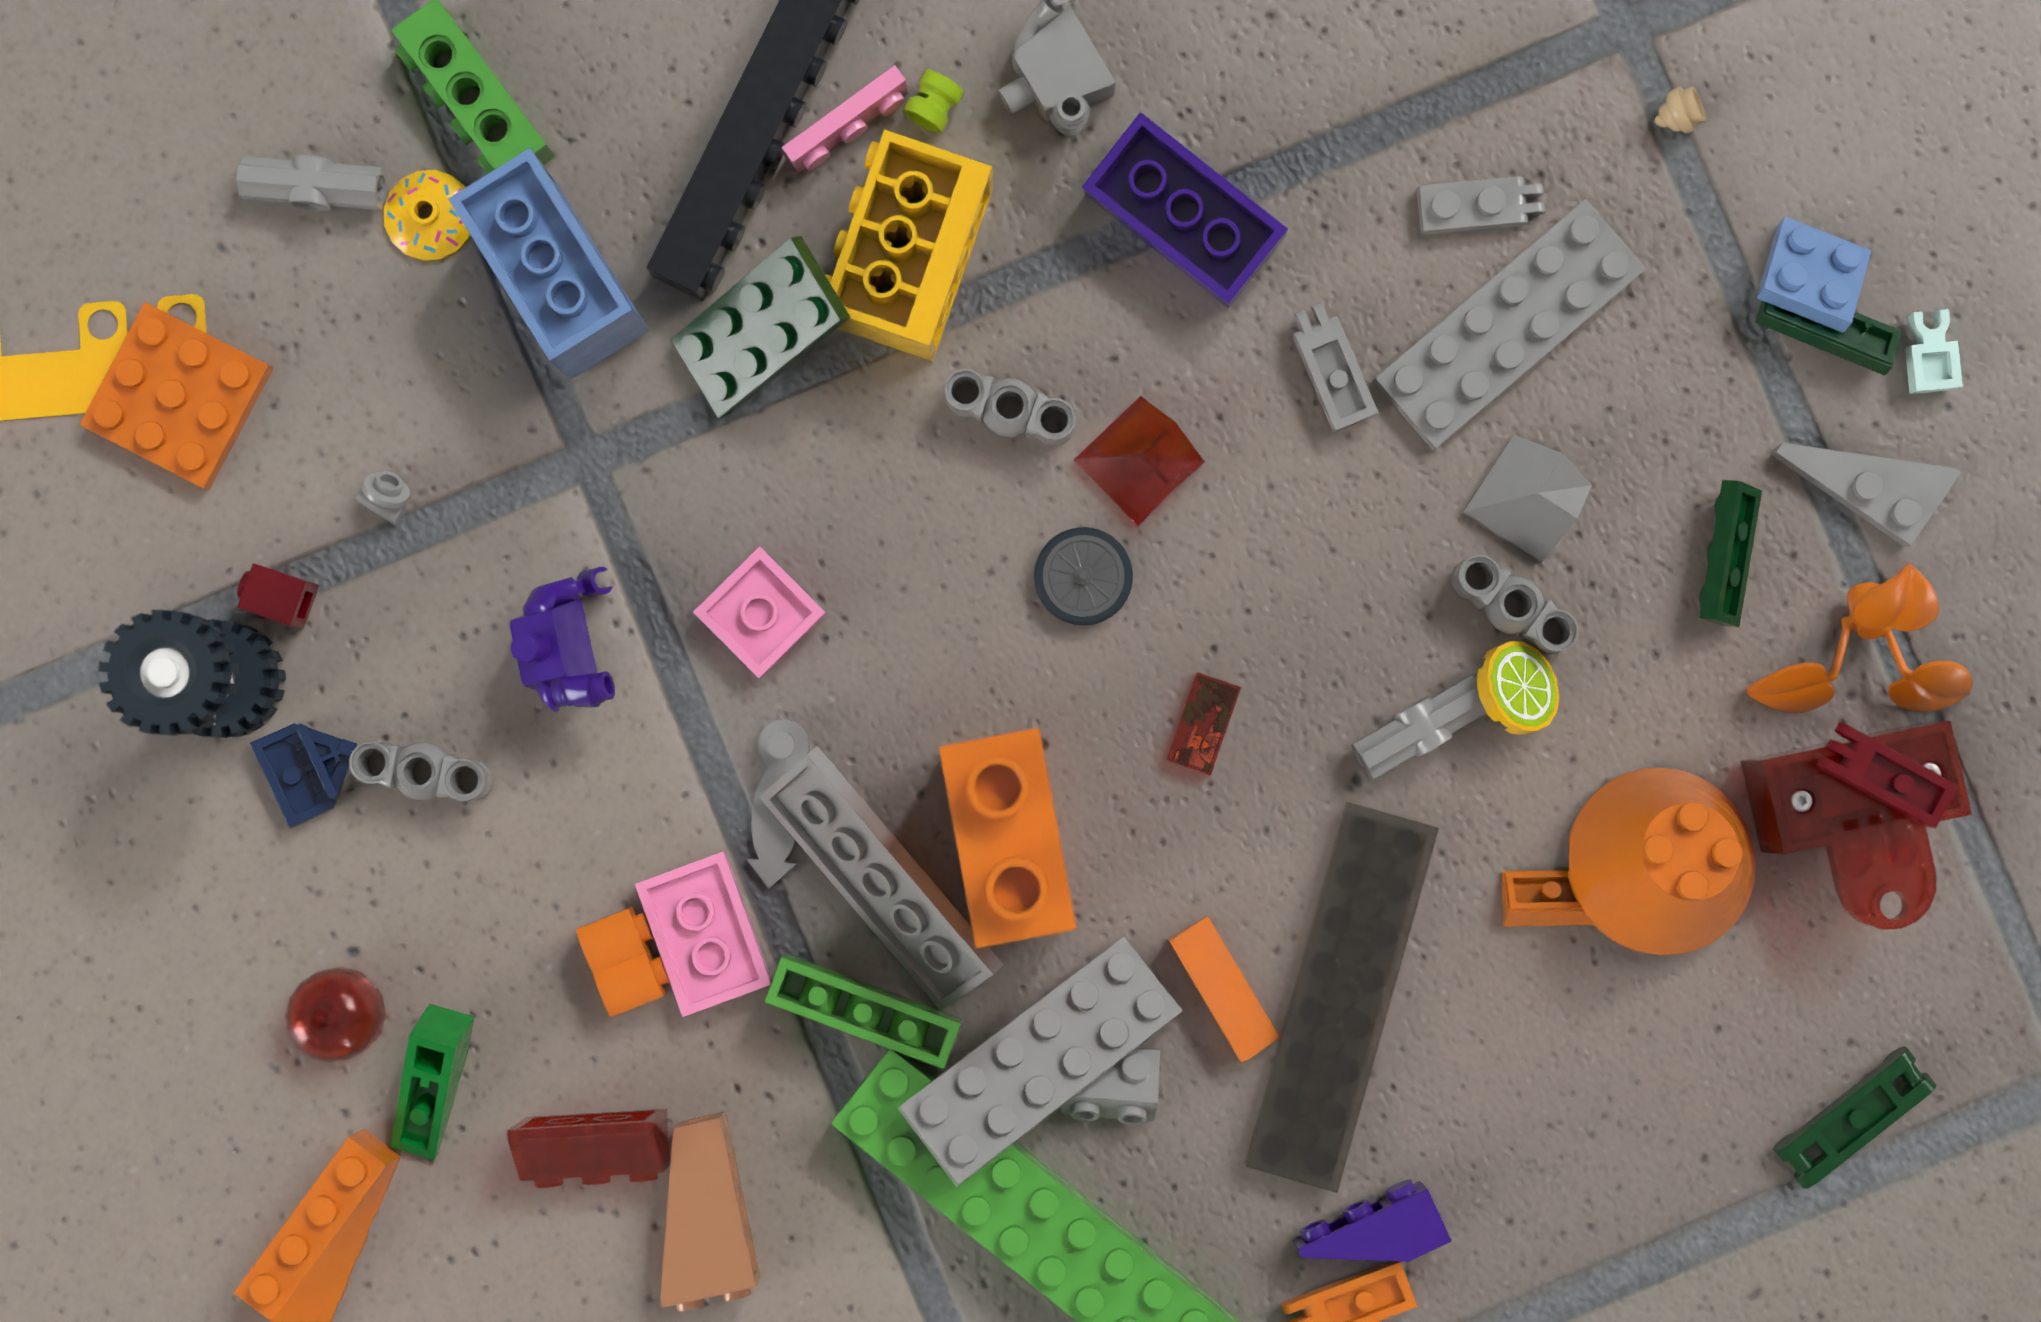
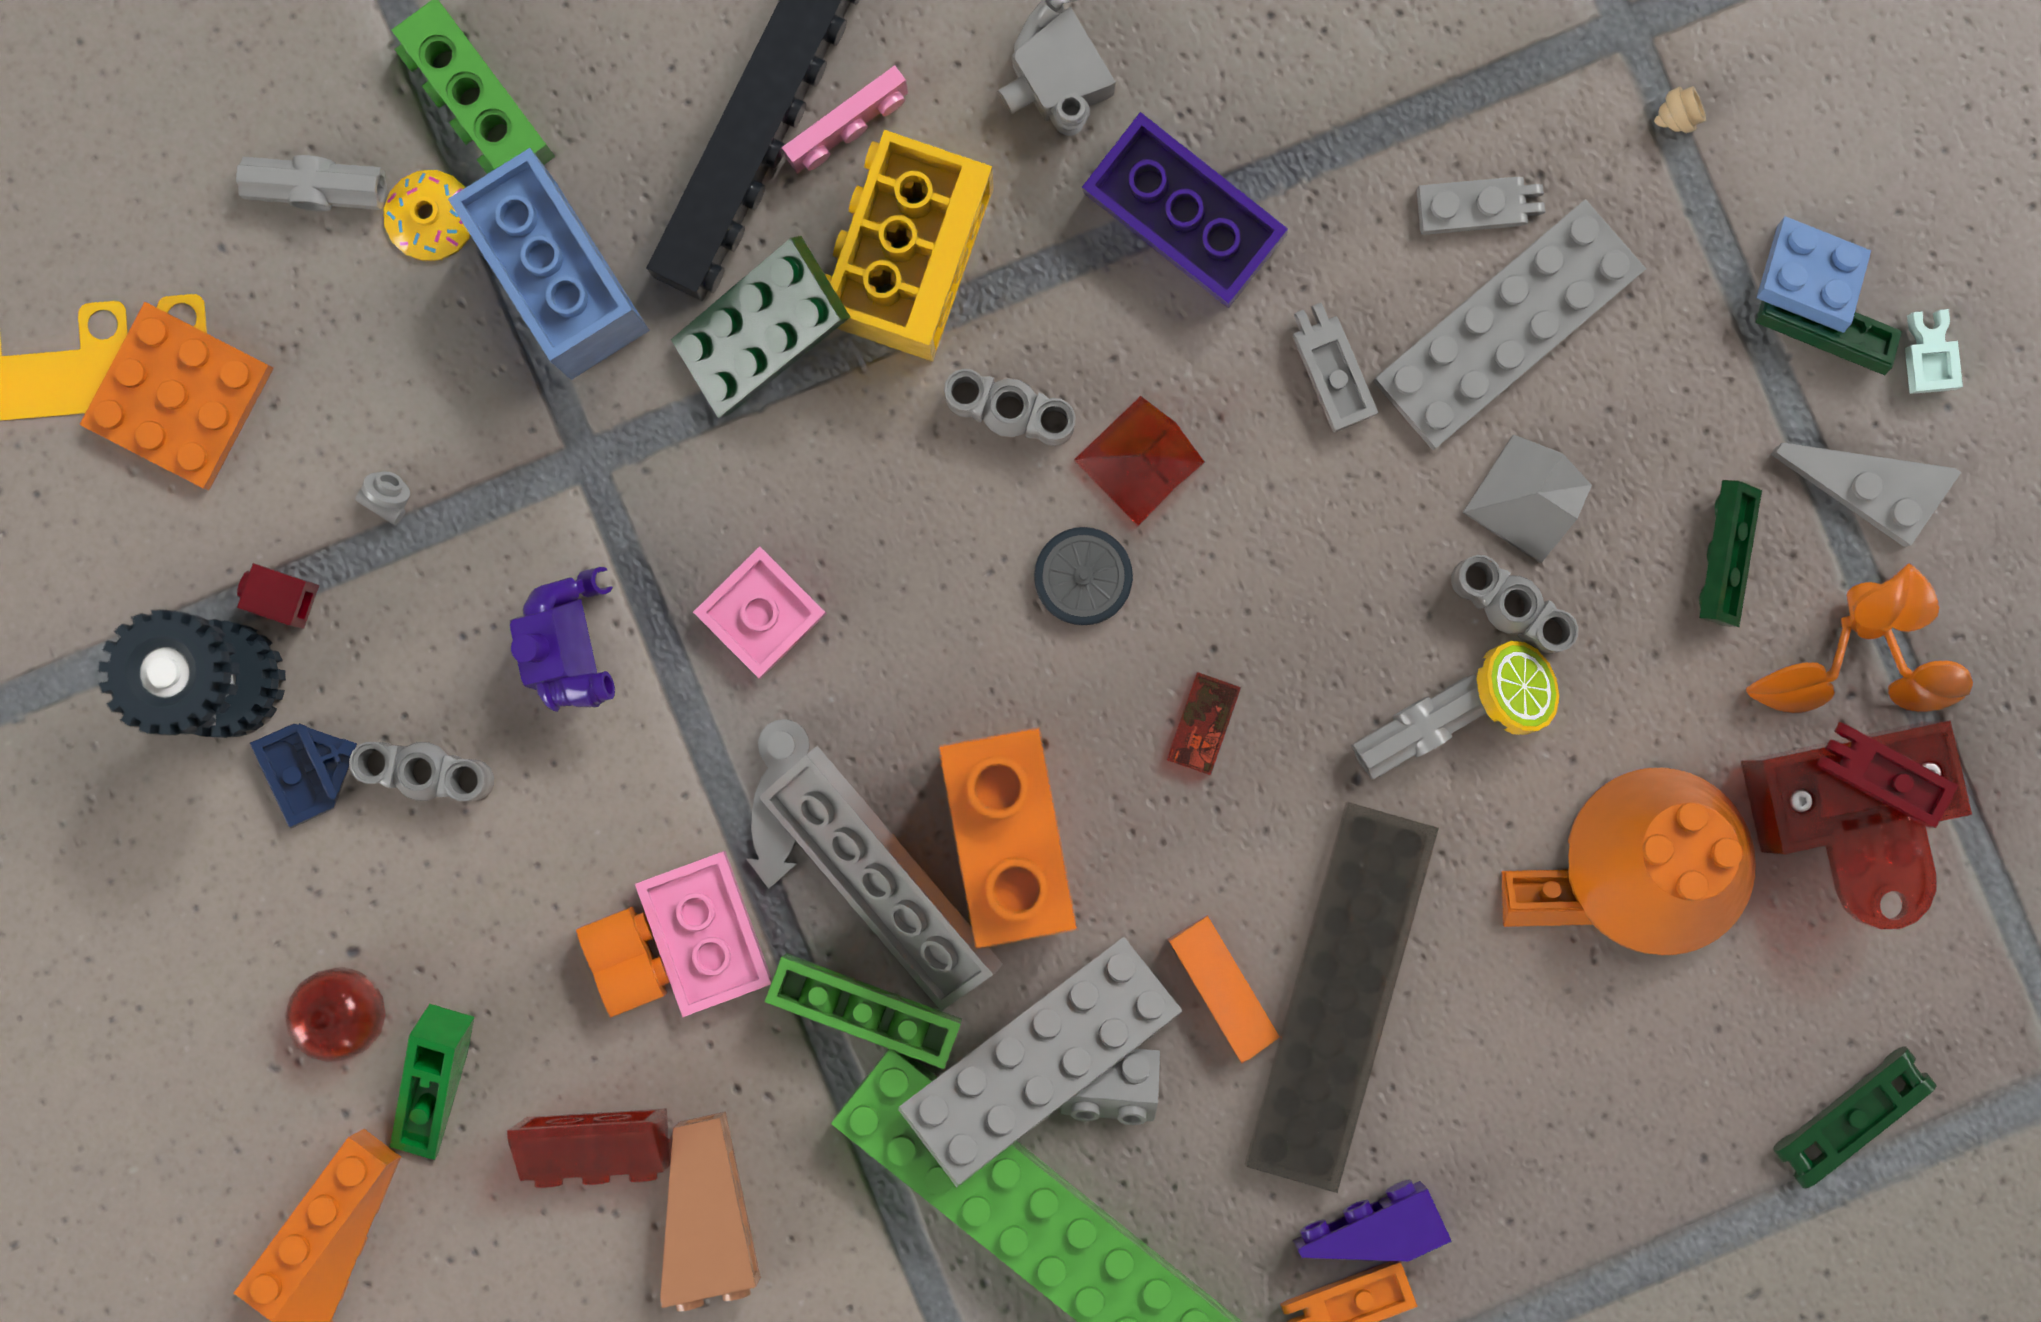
(933, 102): lime wheel -> none

